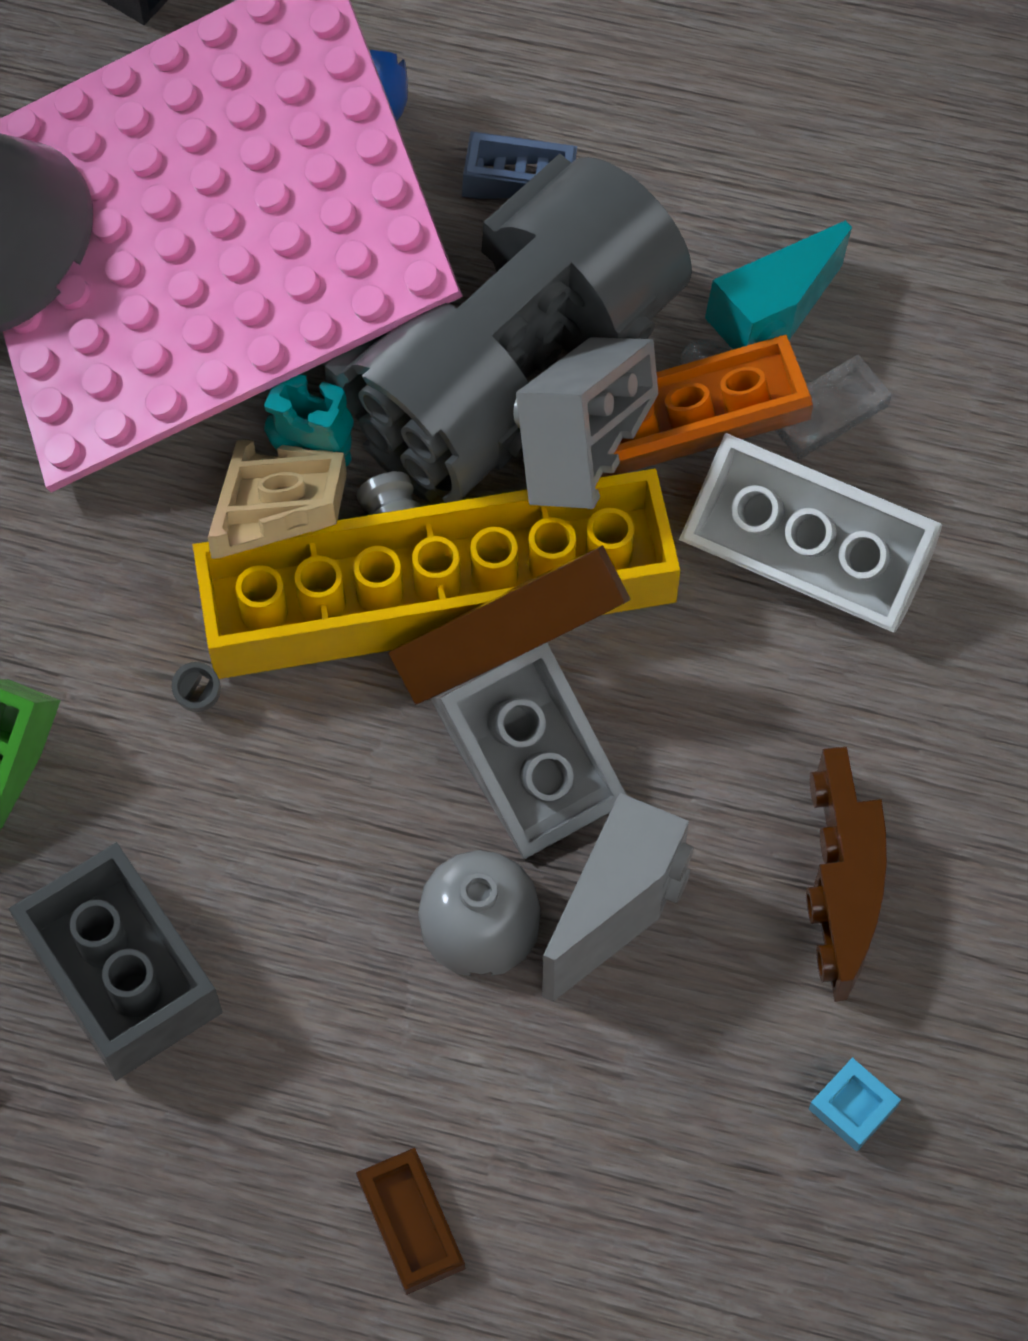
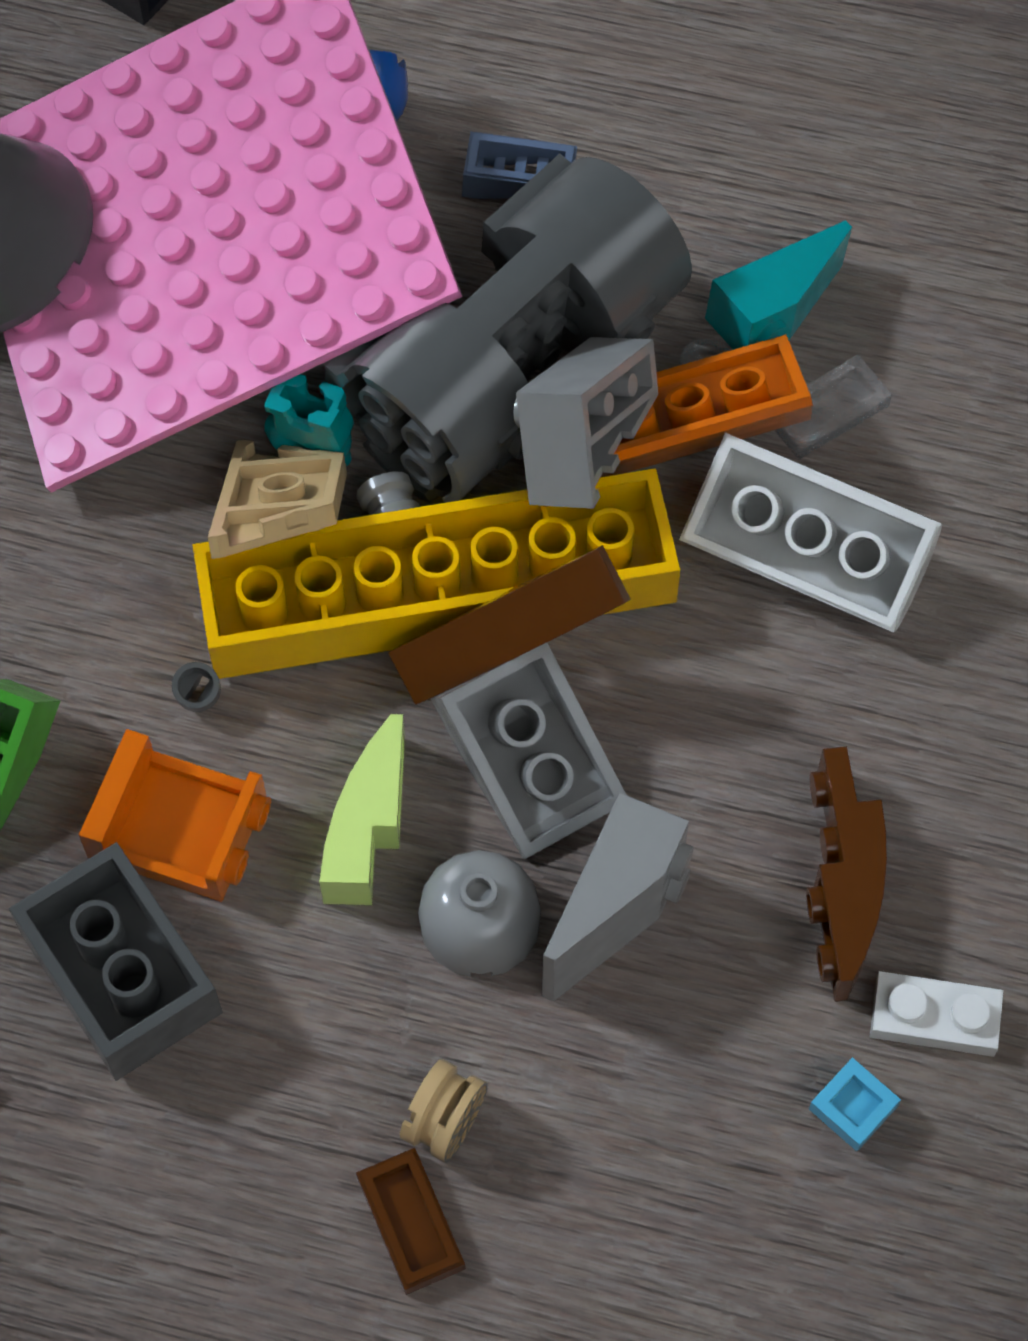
(176, 818): none -> orange panel
(365, 818): none -> yellowish green slope
(444, 1110): none -> tan wheel
(936, 1013): none -> white plate

